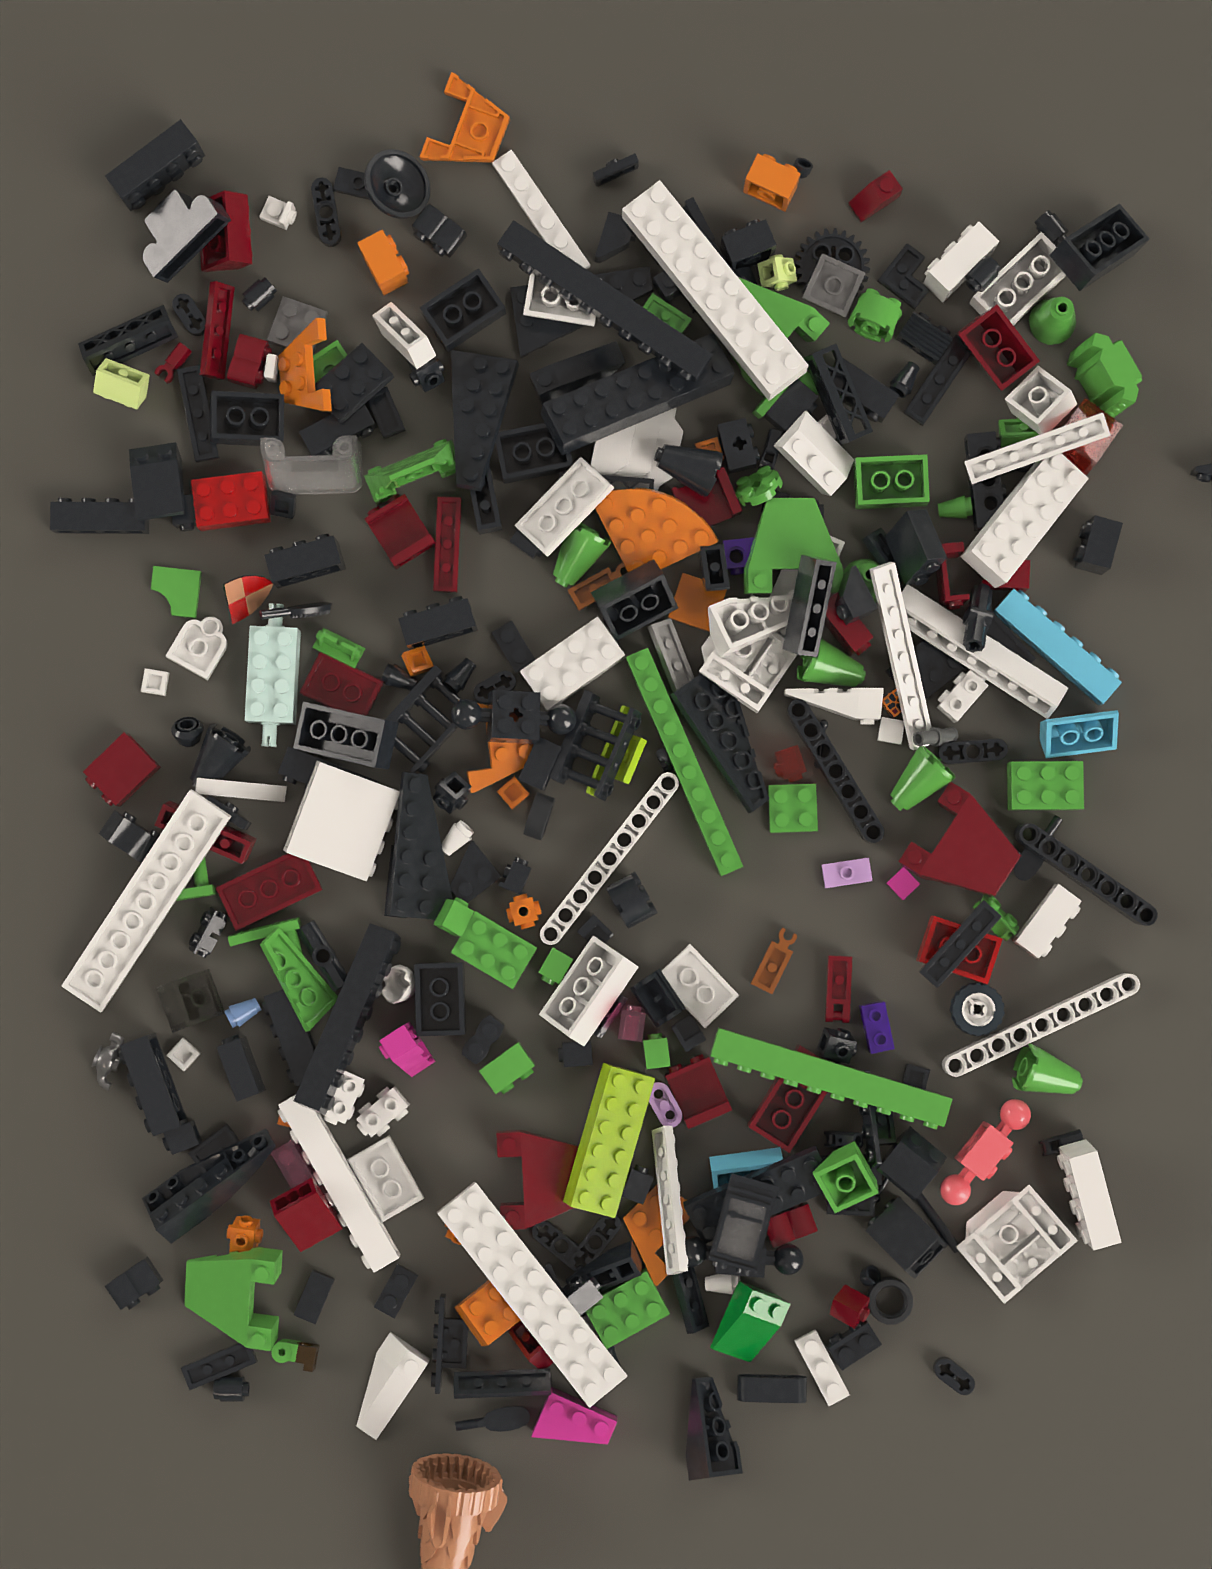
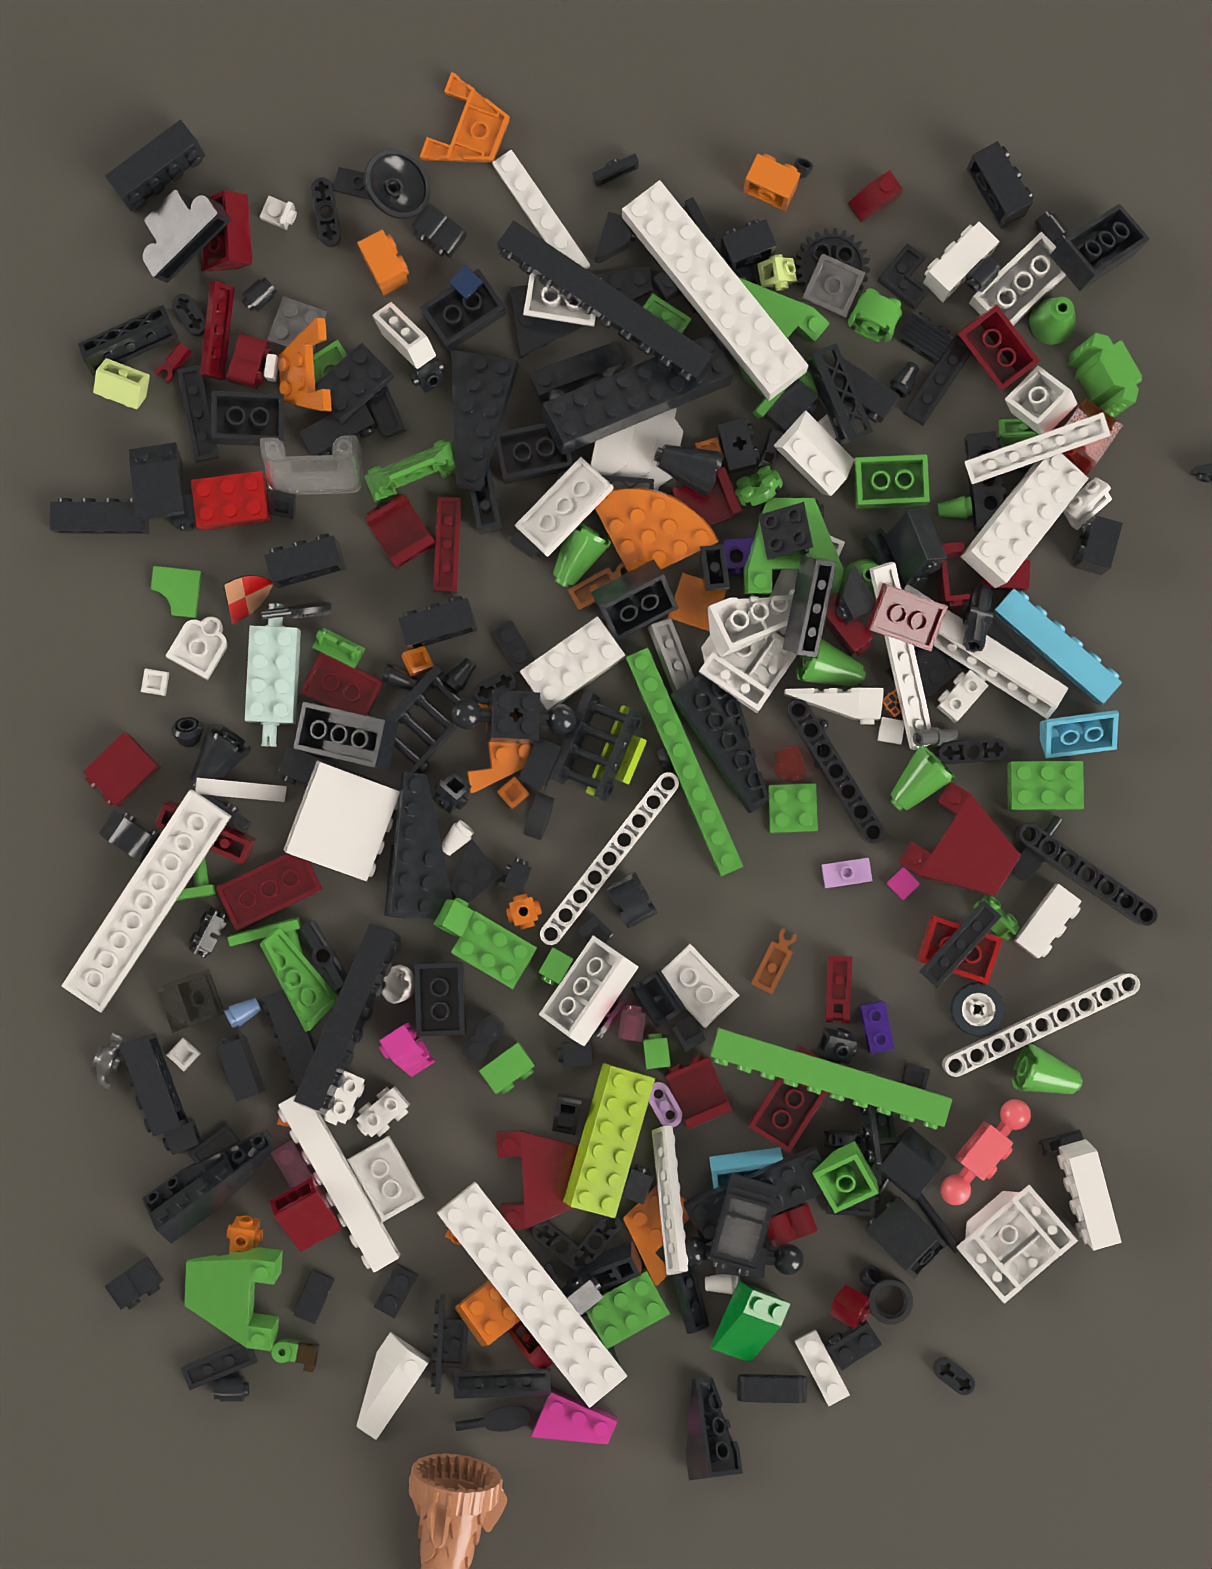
(465, 282): none -> dark blue tile
(566, 1114): none -> black slope
(786, 531): none -> black hinge
(907, 617): none -> tile
(1000, 184): none -> black brick
(1087, 502): none -> white bracket

